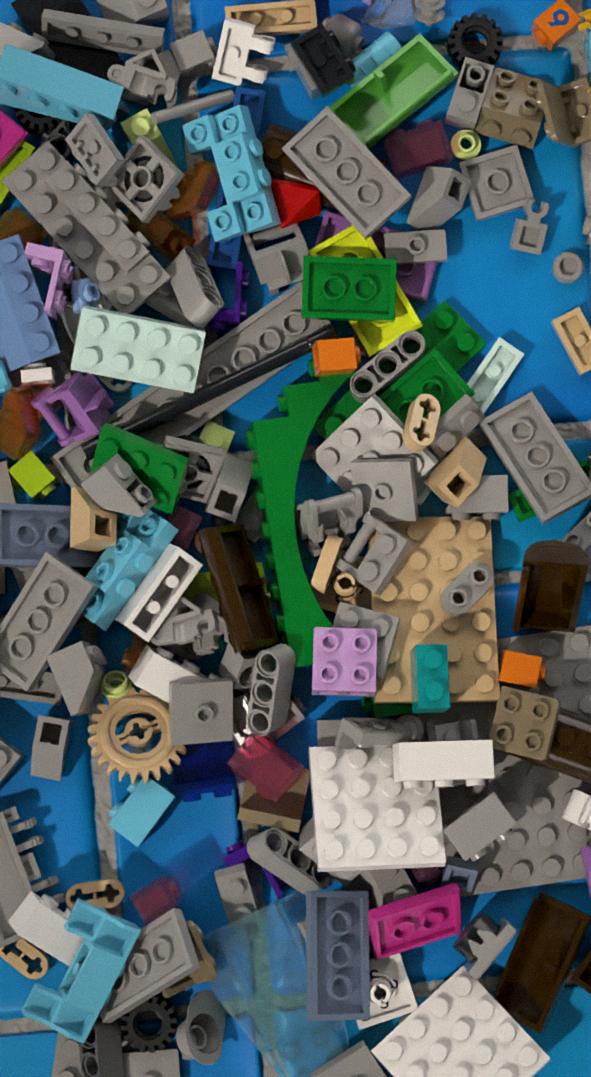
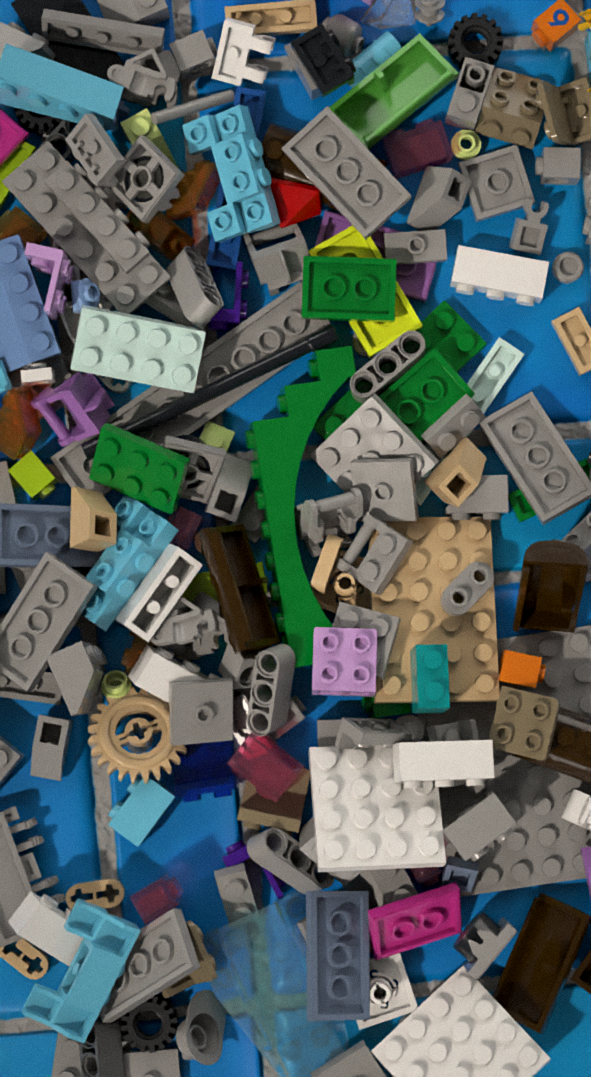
(118, 488): light grey slope -> none
(335, 356): orange brick -> none
(415, 421): tan beam -> none
(499, 275): none -> white brick
(559, 166): none -> light grey brick

